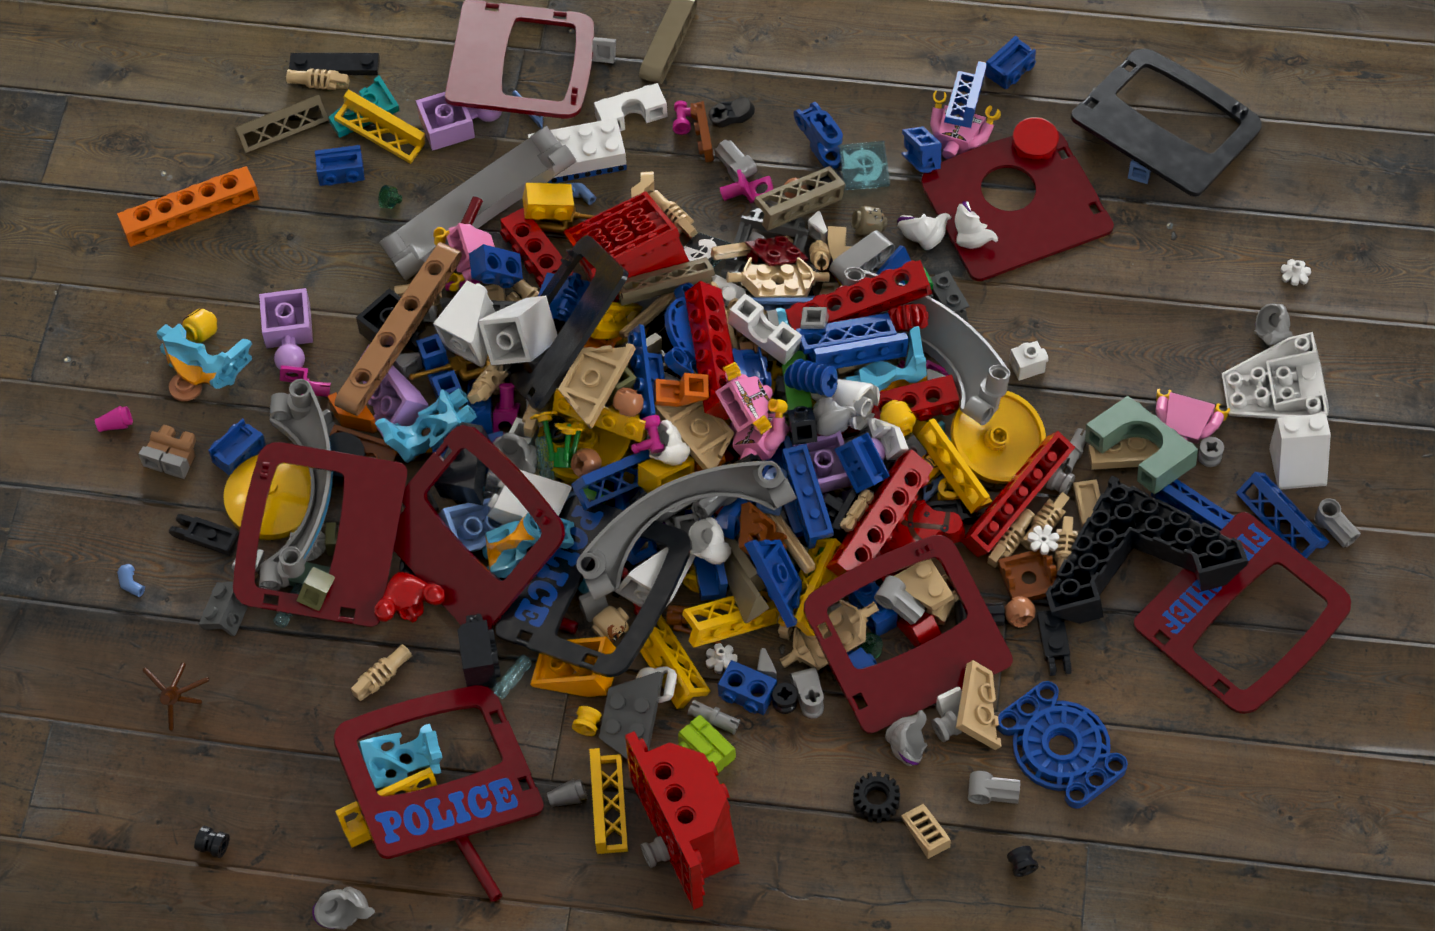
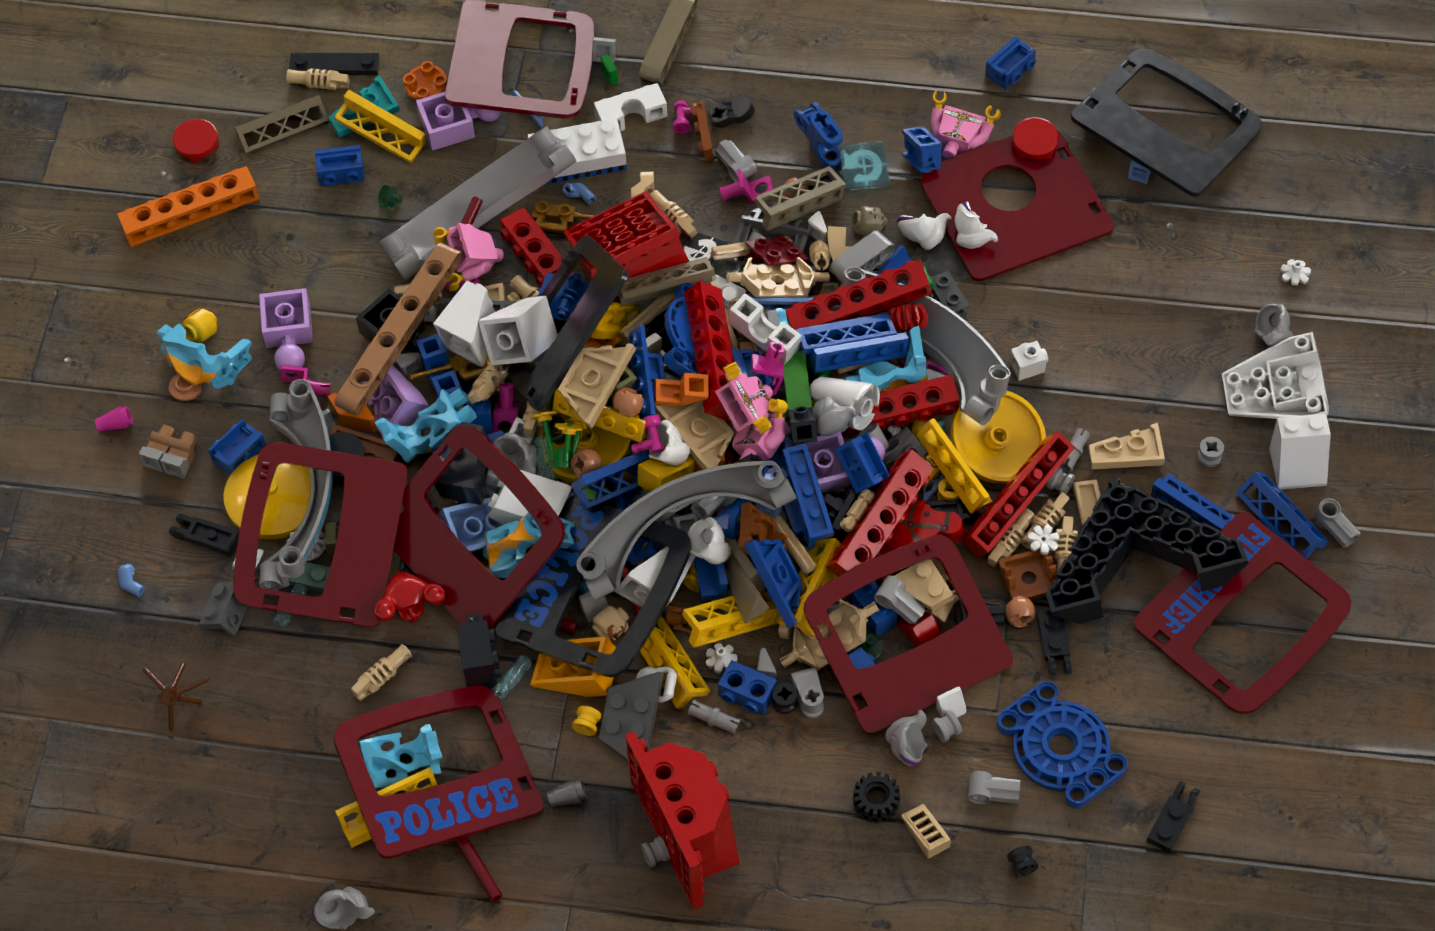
(195, 139): none -> red tile
(211, 841): black wheel -> none
(315, 588): olive panel -> none
(425, 81): none -> orange dish
(495, 266): blue brick -> none
(548, 201): yellow brick -> none
(598, 802): yellow fence -> none
(609, 70): none -> green tile
(706, 739): lime brick -> none
(770, 365): none -> dark pink bracket
(812, 377): blue piece -> none
(814, 318): light grey slope -> none
(890, 436): white slope -> none
(898, 414): yellow head -> none
(969, 100): fence -> none
(976, 706): tan wing -> none
(1131, 420): sand green arch -> none
(1172, 819): none -> black hinge
(1189, 416): bright pink torso -> none

